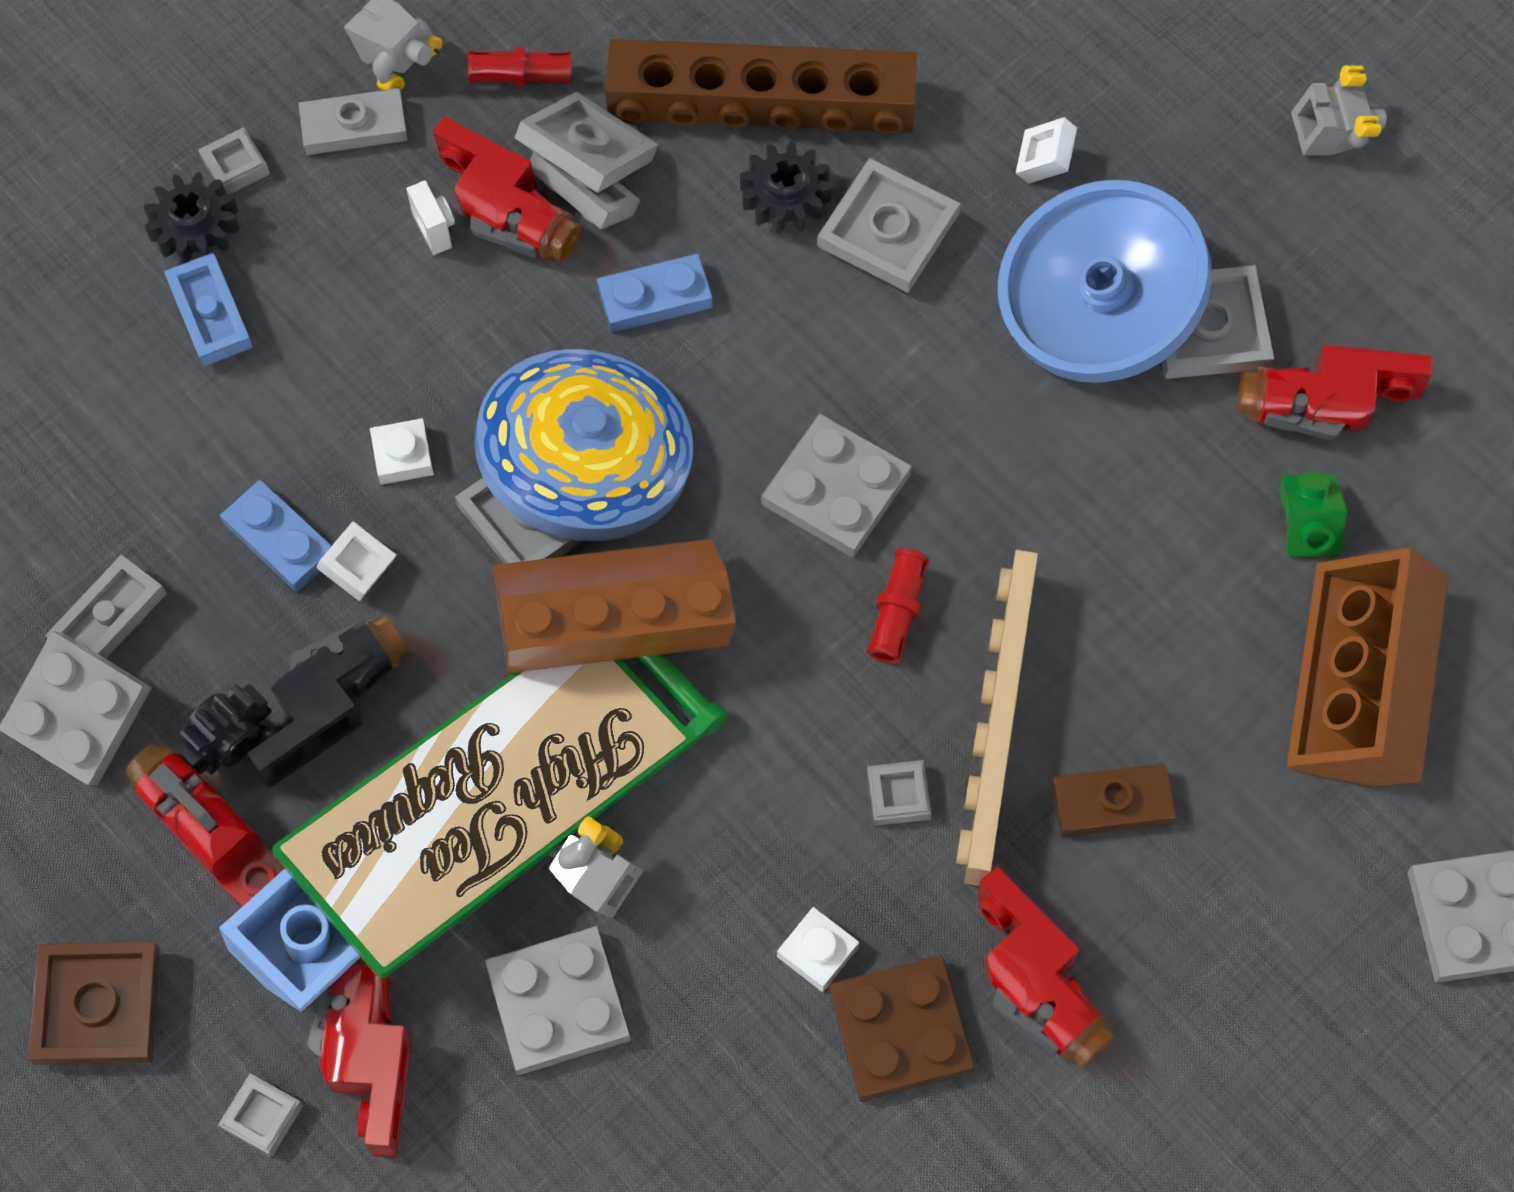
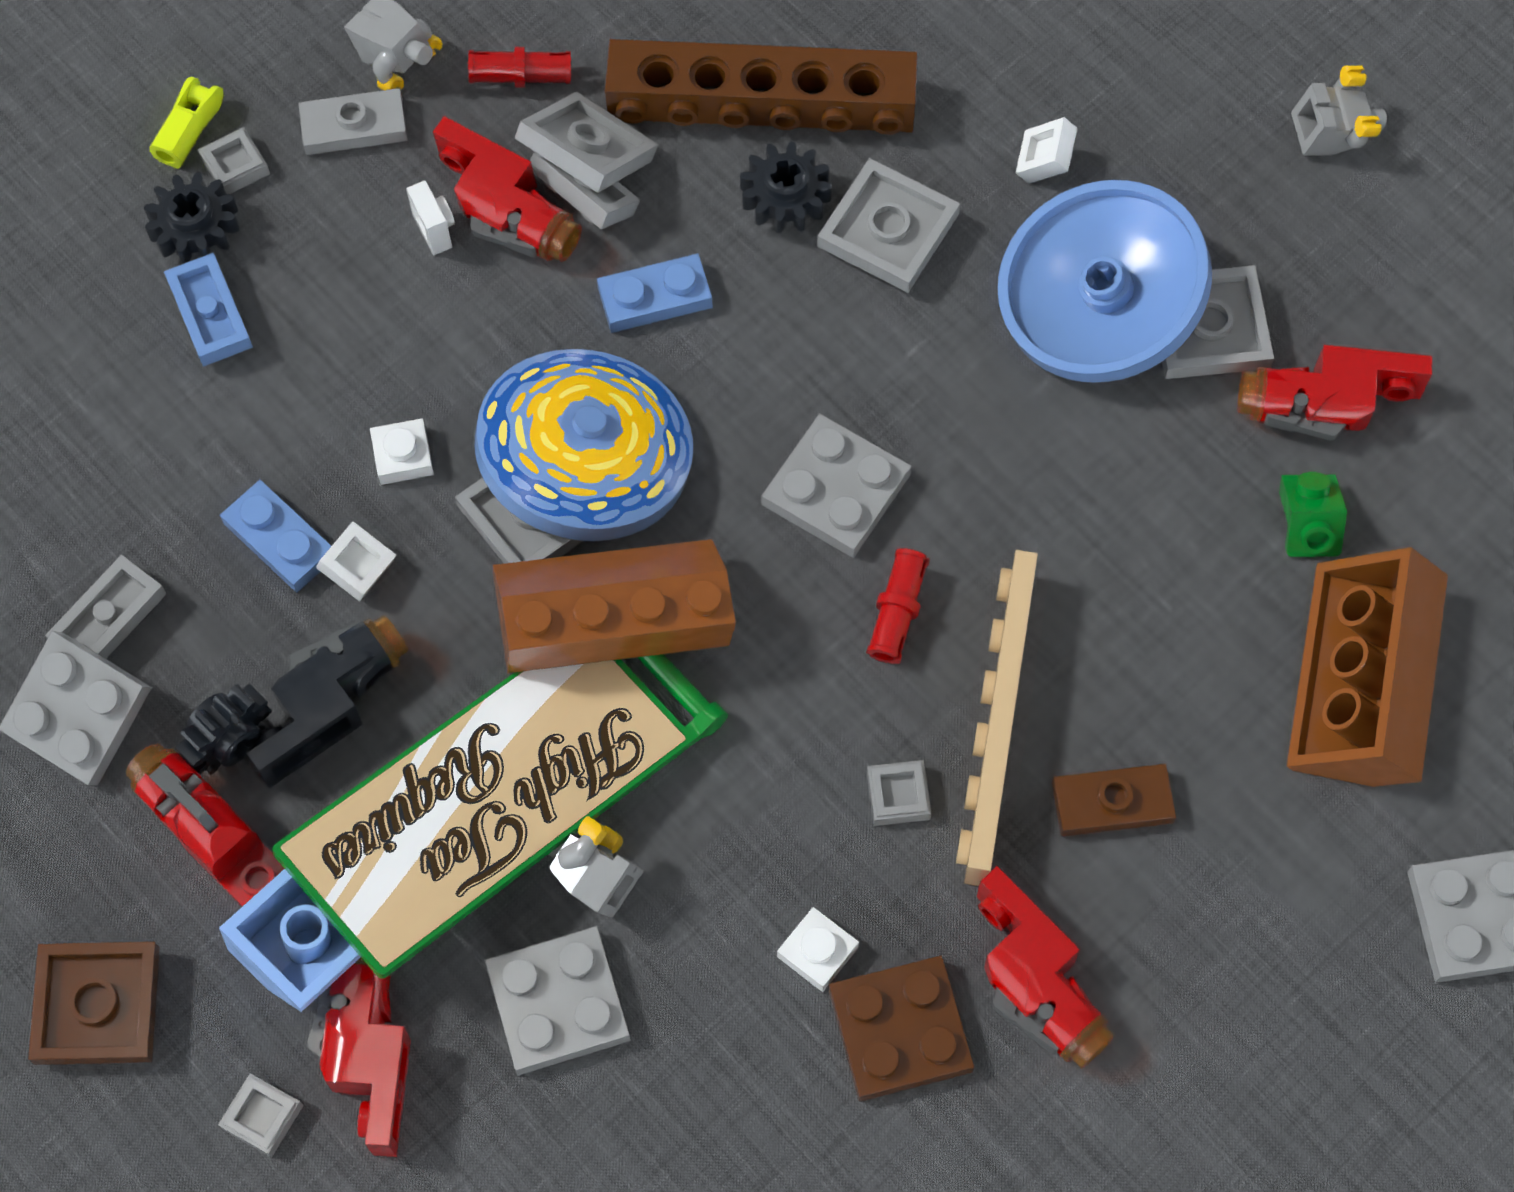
(183, 125): none -> neon yellow bar

